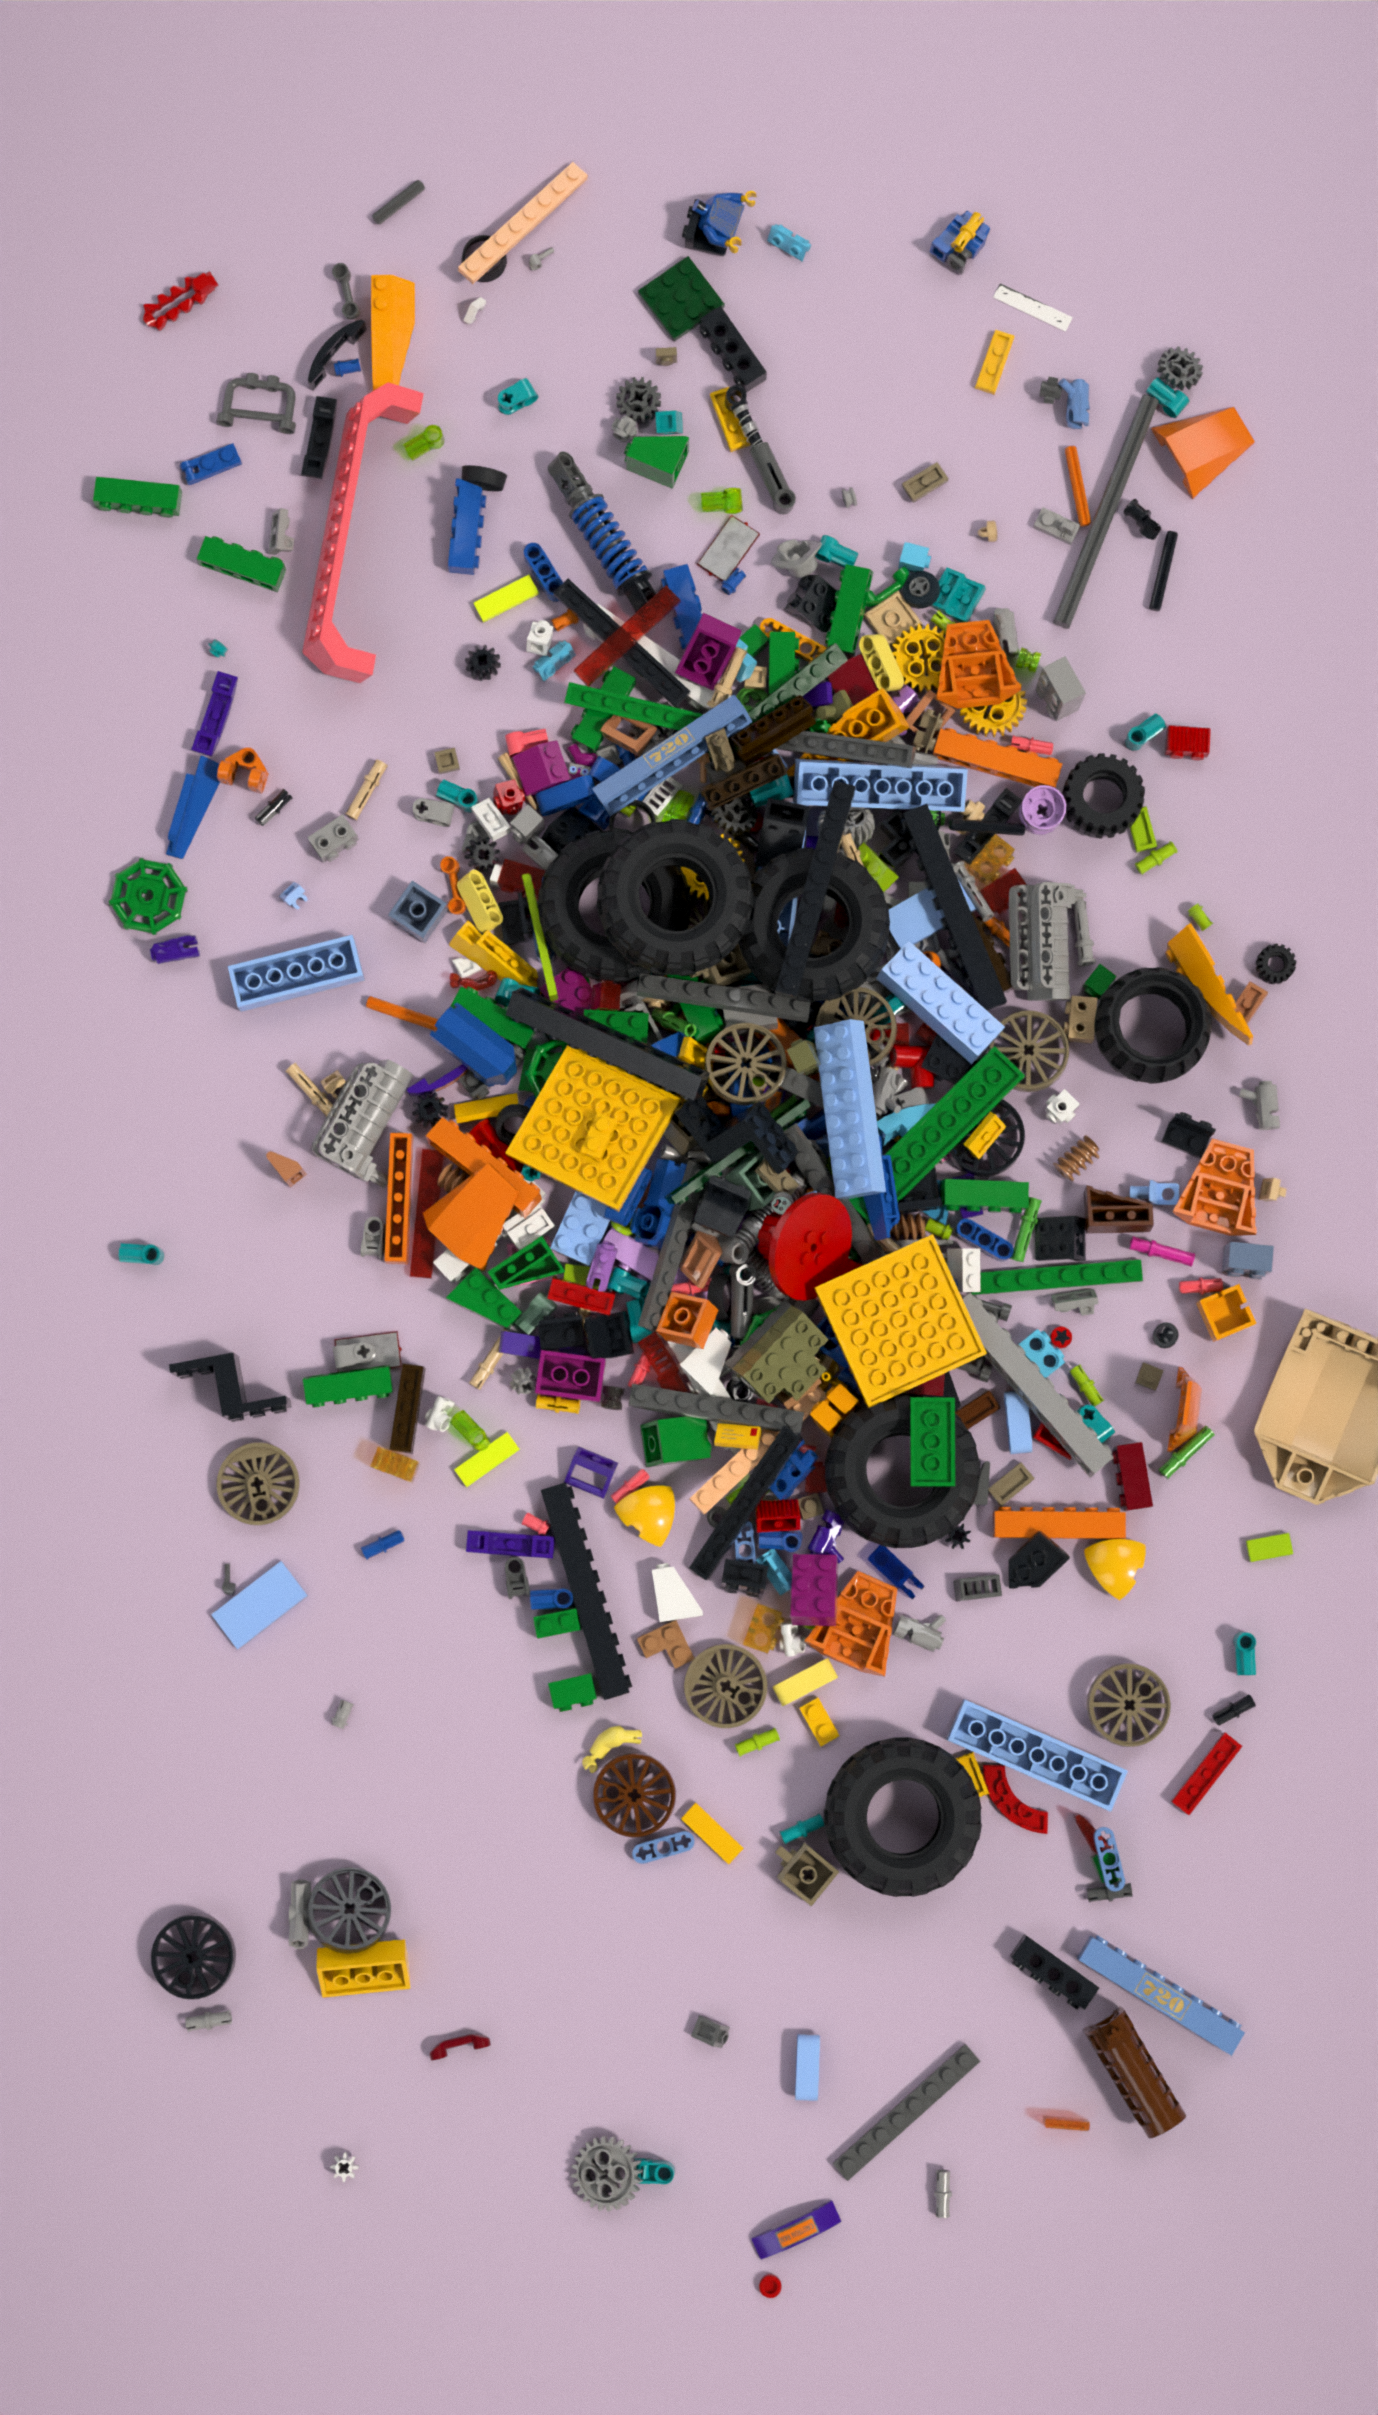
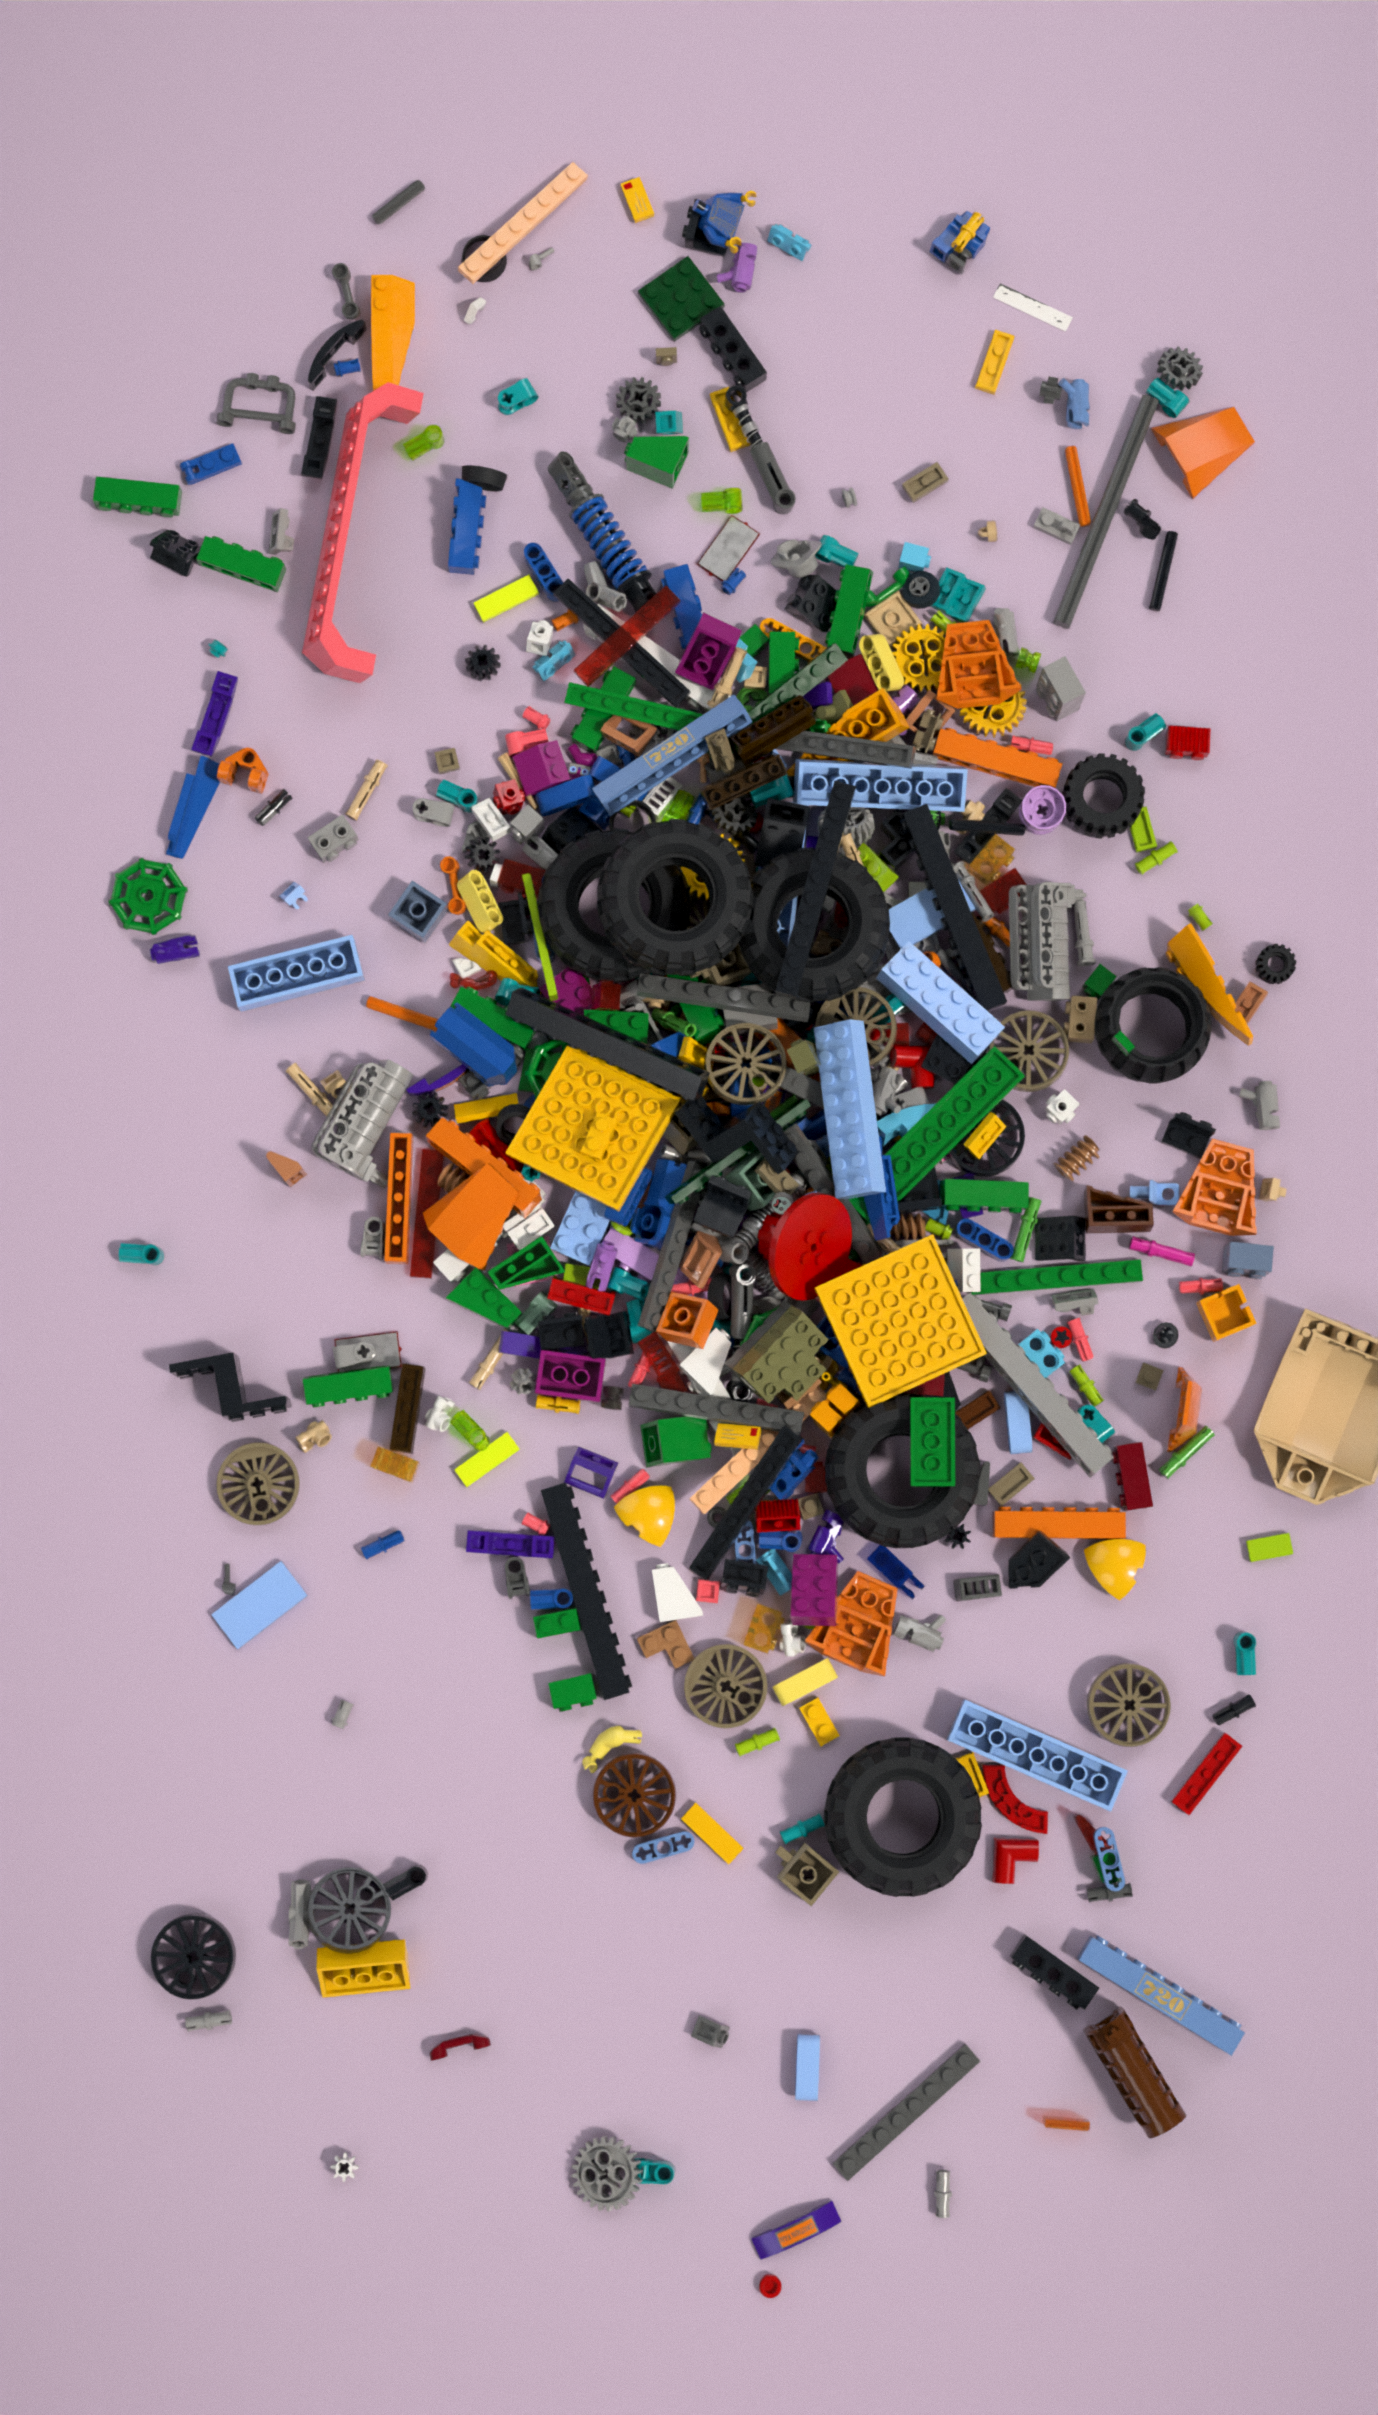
(175, 551): none -> black bracket
(202, 285): red sword -> none
(316, 1434): none -> tan plate
(404, 1882): none -> black piece
(542, 721): none -> coral pin
(599, 591): none -> light grey piece
(637, 199): none -> yellow tile
(707, 1591): none -> coral tile
(743, 269): none -> medium lavender piece
(1008, 1851): none -> red brick
(1080, 1339): none -> coral axle
(1123, 1043): none -> green tile

